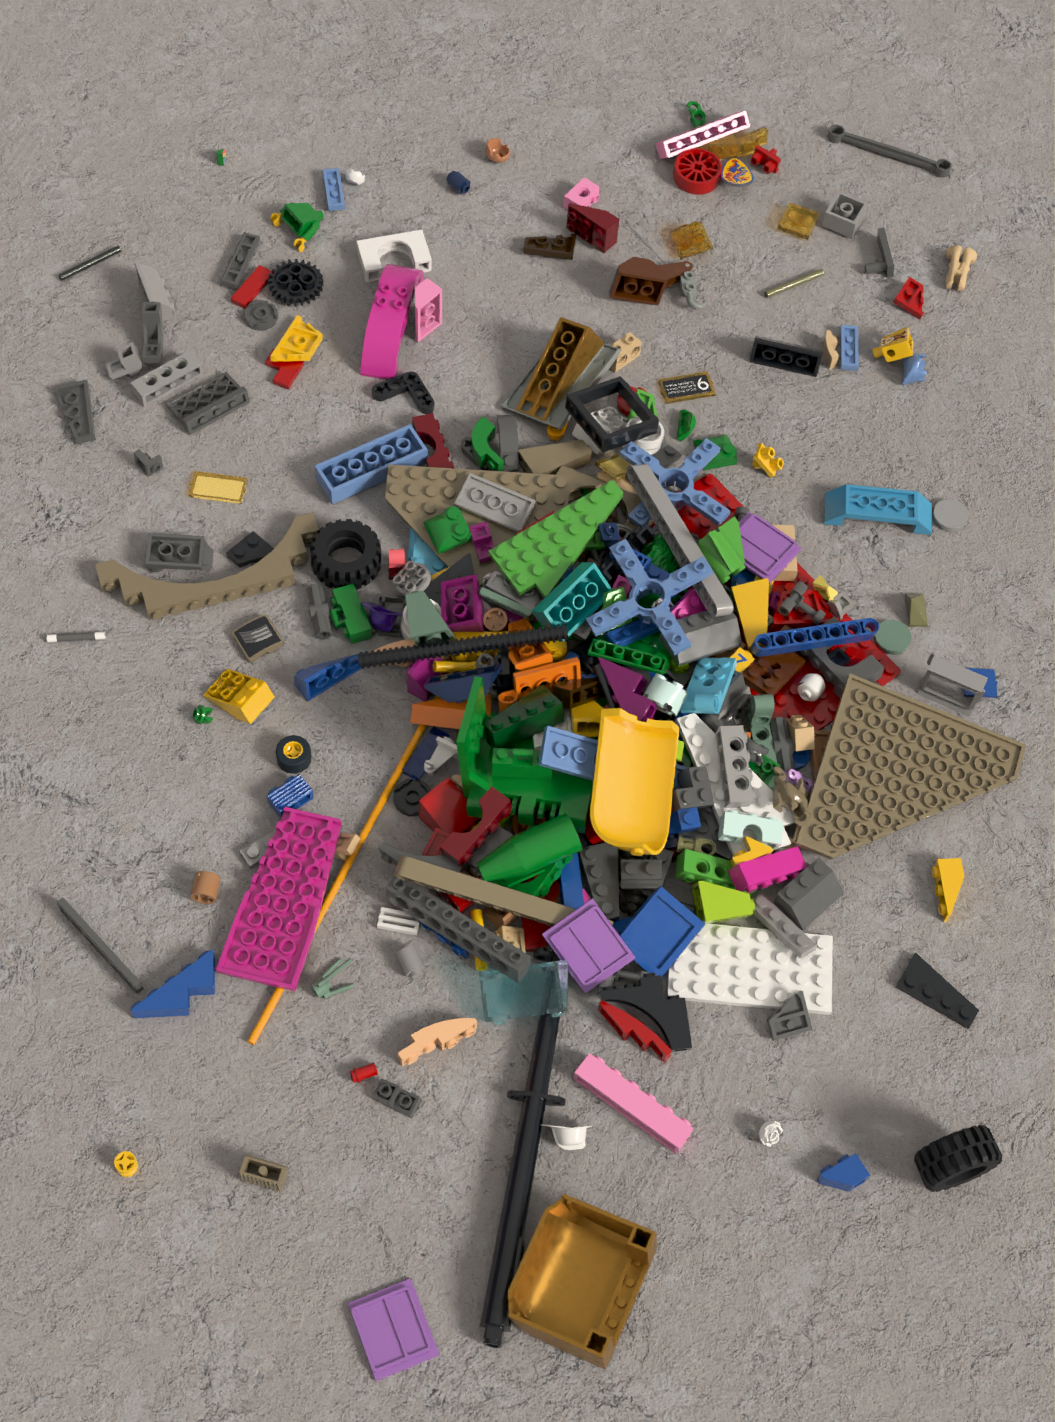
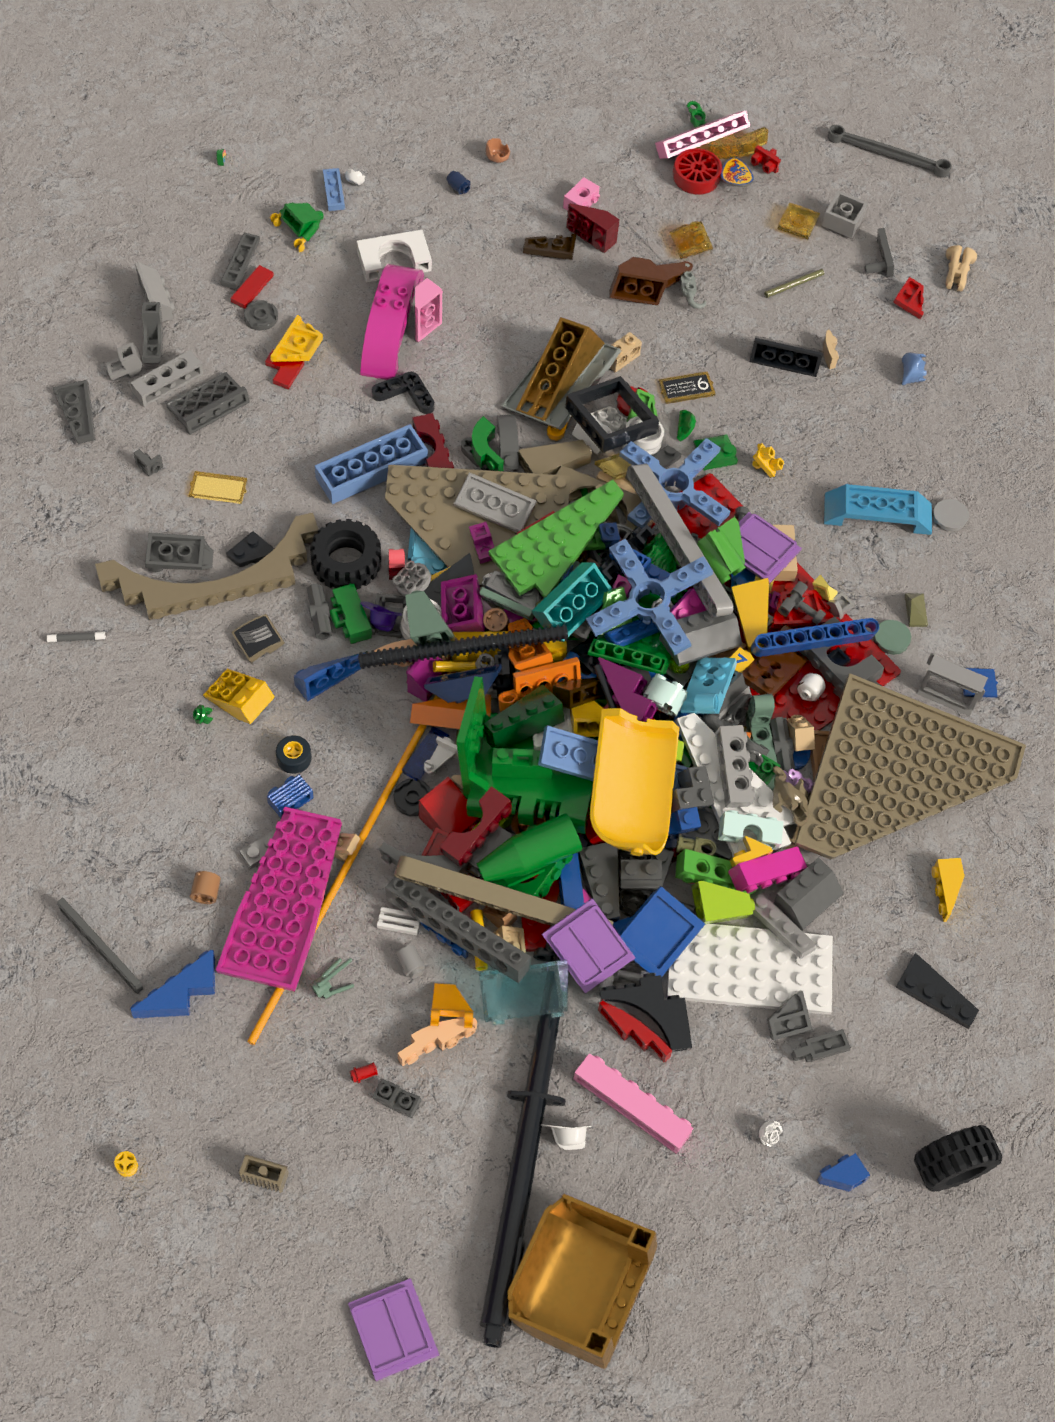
(89, 263): pearl dark grey bar -> none
(295, 282): black gear -> none
(448, 530): green slope -> none
(450, 1003): none -> light orange flag
(822, 1046): none -> dark grey hinge
(849, 347): medium blue plate -> none
(895, 346): yellow torso -> none

